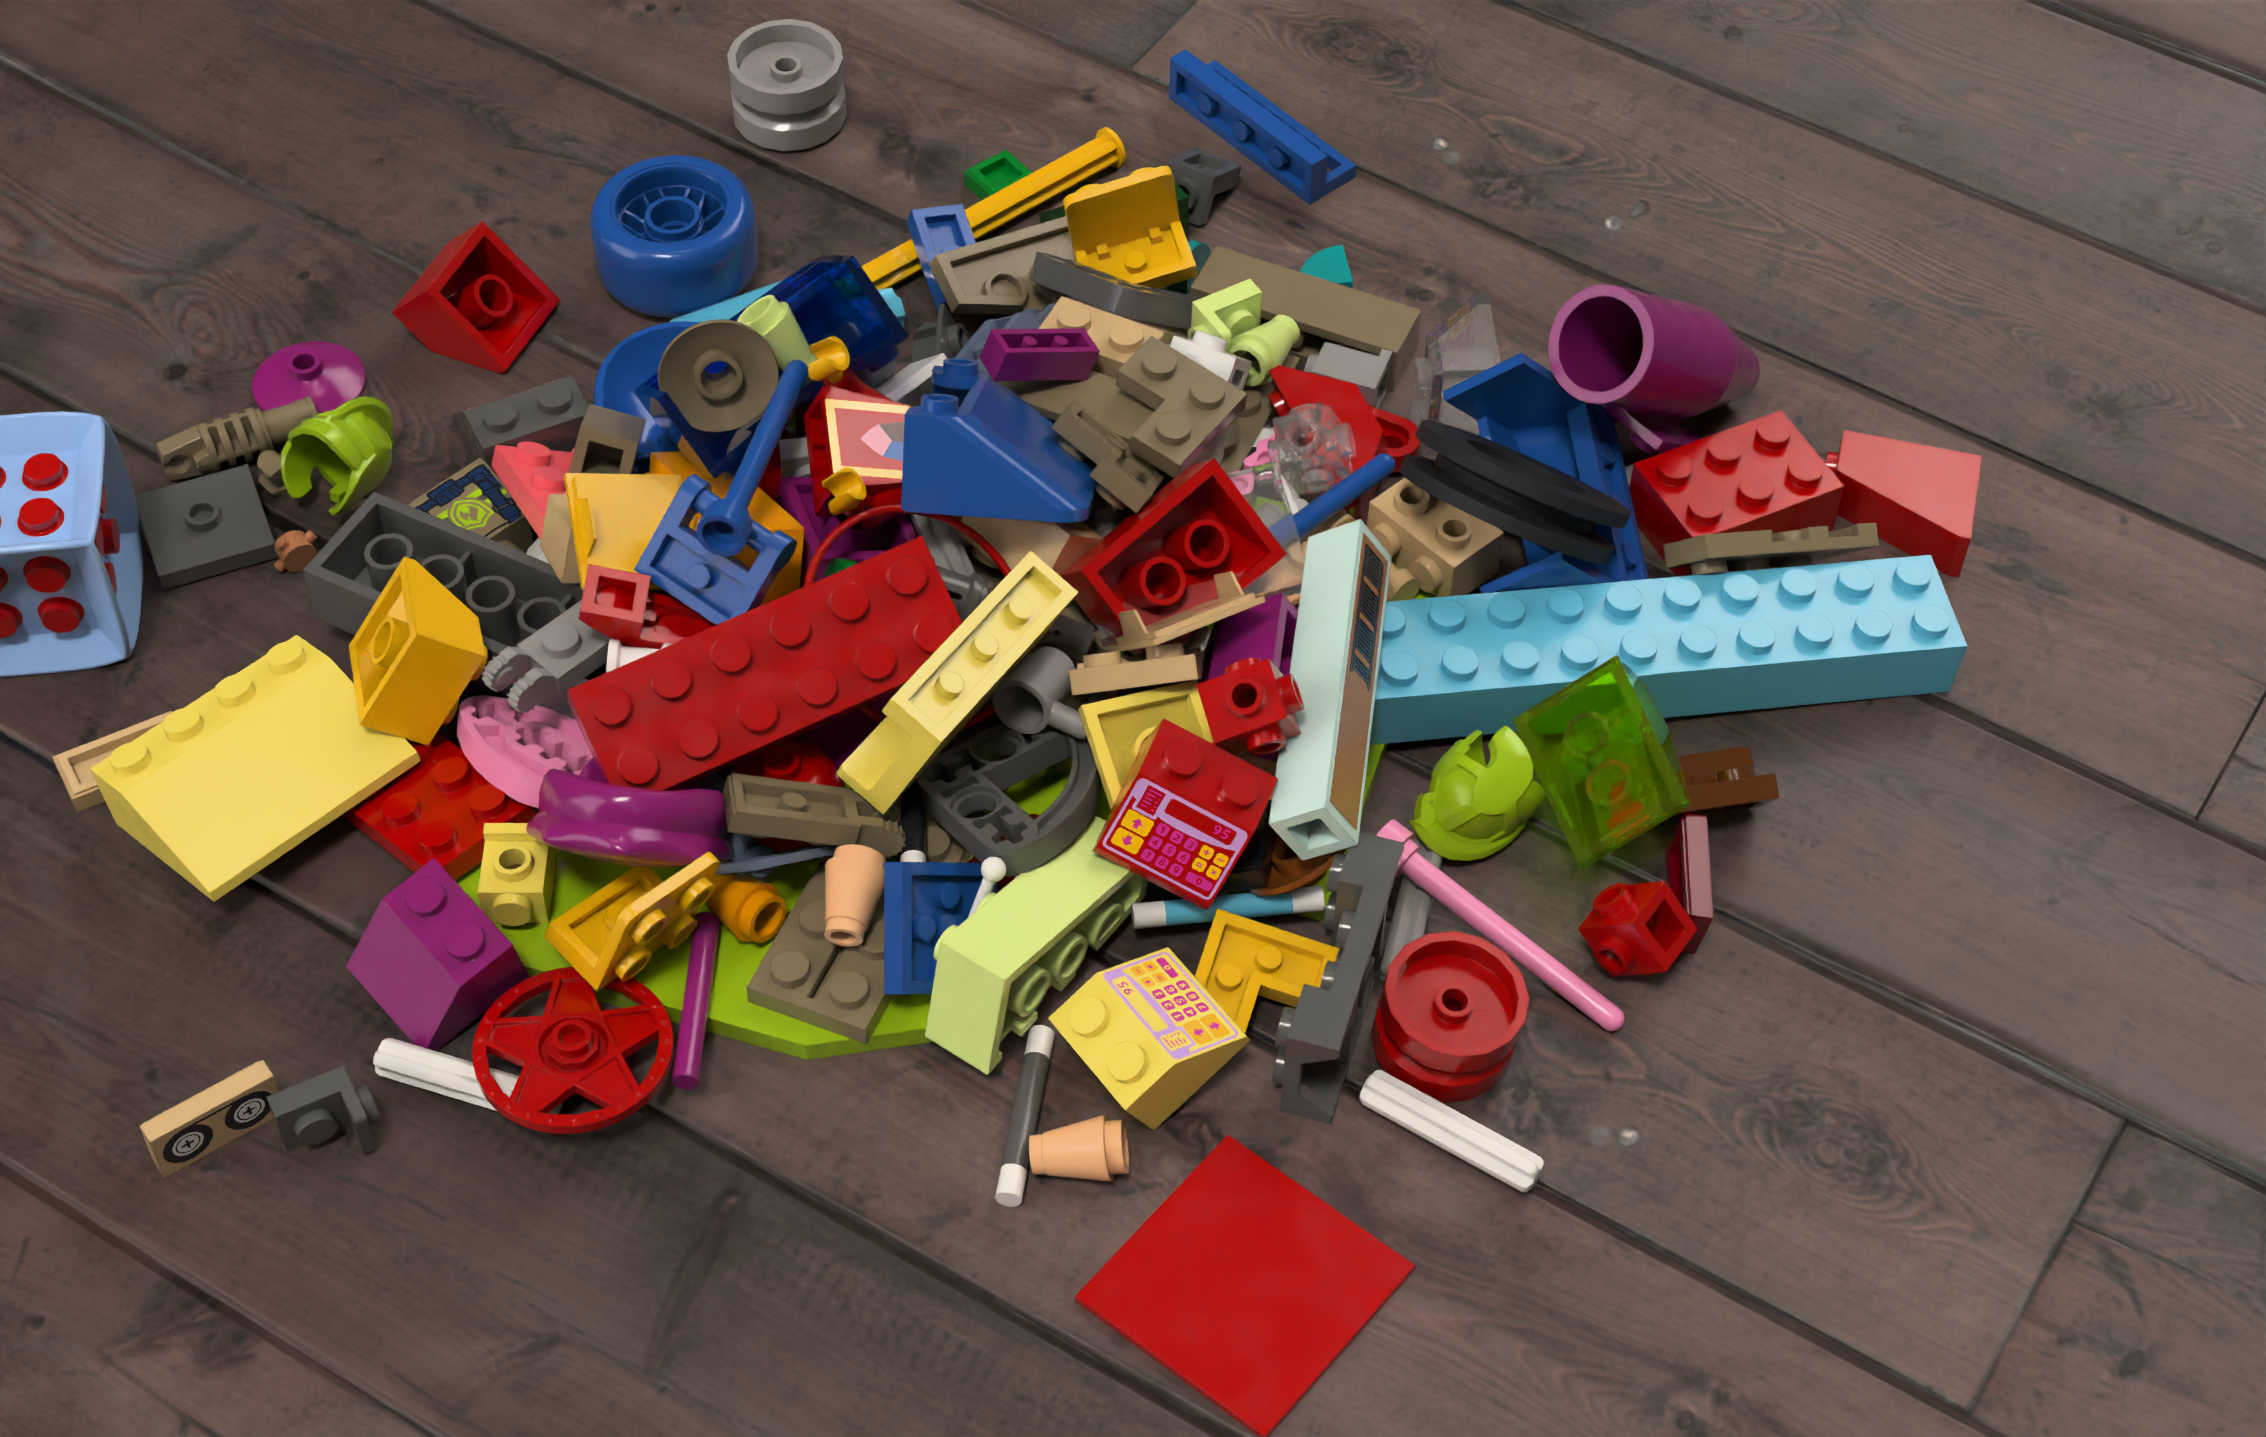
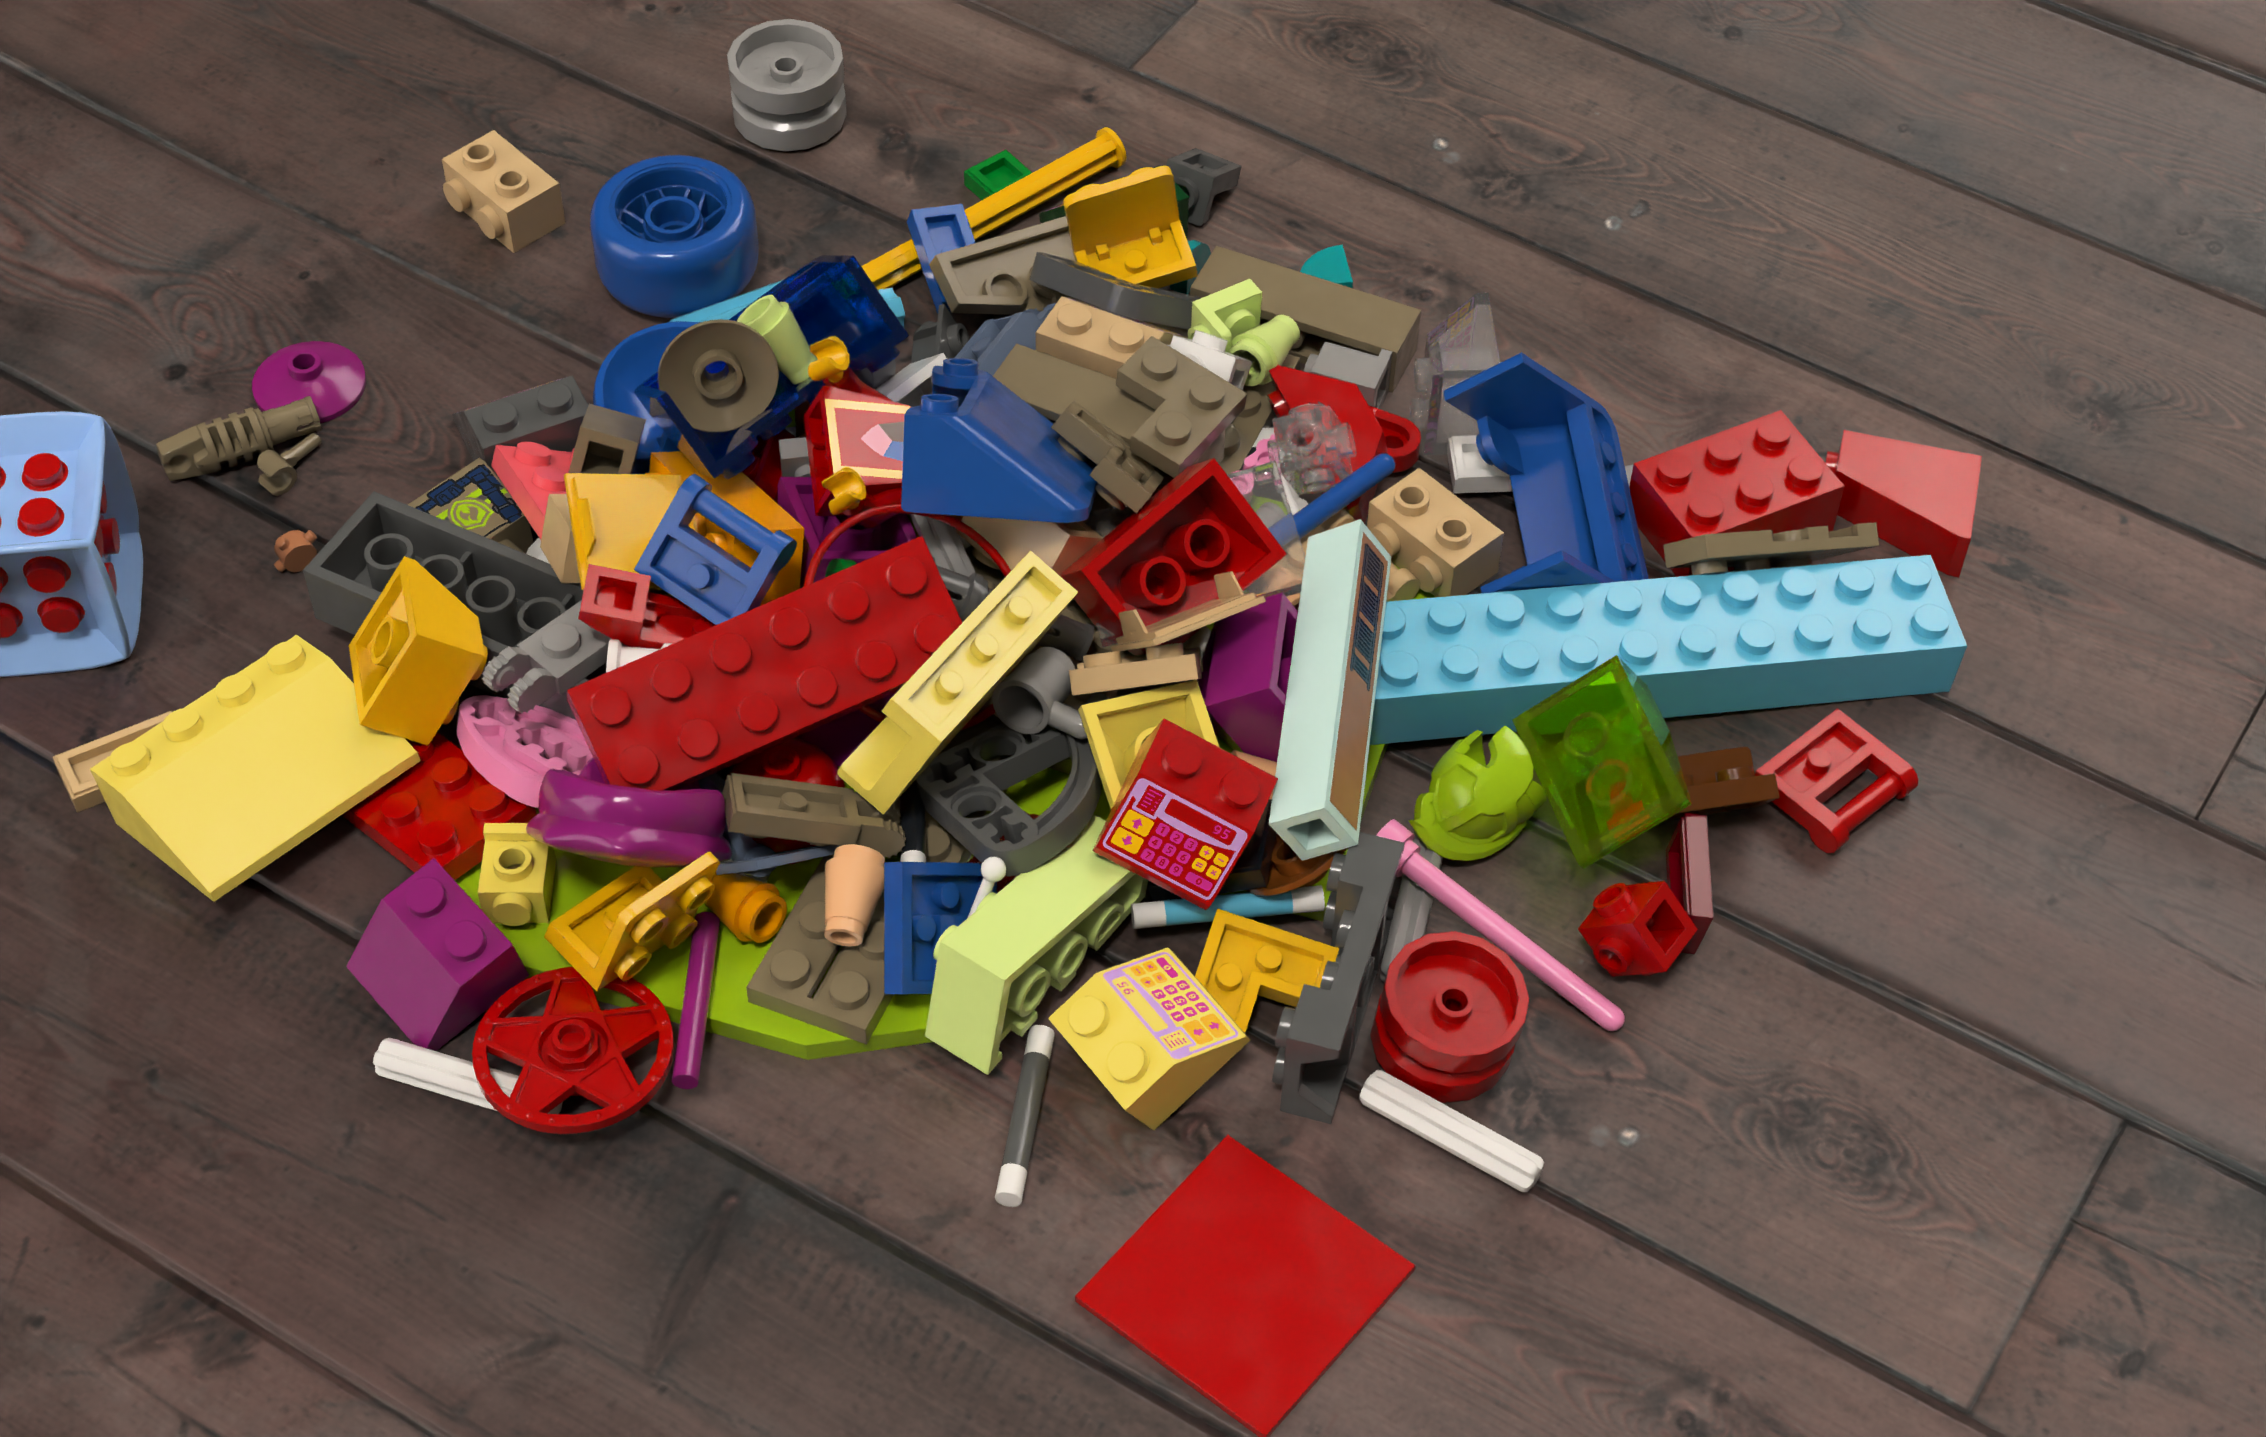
(205, 527): dark grey plate -> none
(210, 1119): tan tile -> none
(321, 1107): dark grey bracket -> none
(346, 446): lime helmet -> none
(476, 302): red slope -> none
(503, 191): none -> tan brick
(727, 521): blue piece -> none
(1039, 354): magenta piece -> none
(1082, 1150): light nougat cone -> none
(1251, 707): red brick -> none
(1257, 128): blue fence -> none
(1514, 492): black tyre -> none
(1648, 361): magenta piece -> none
(1826, 762): none -> red plate

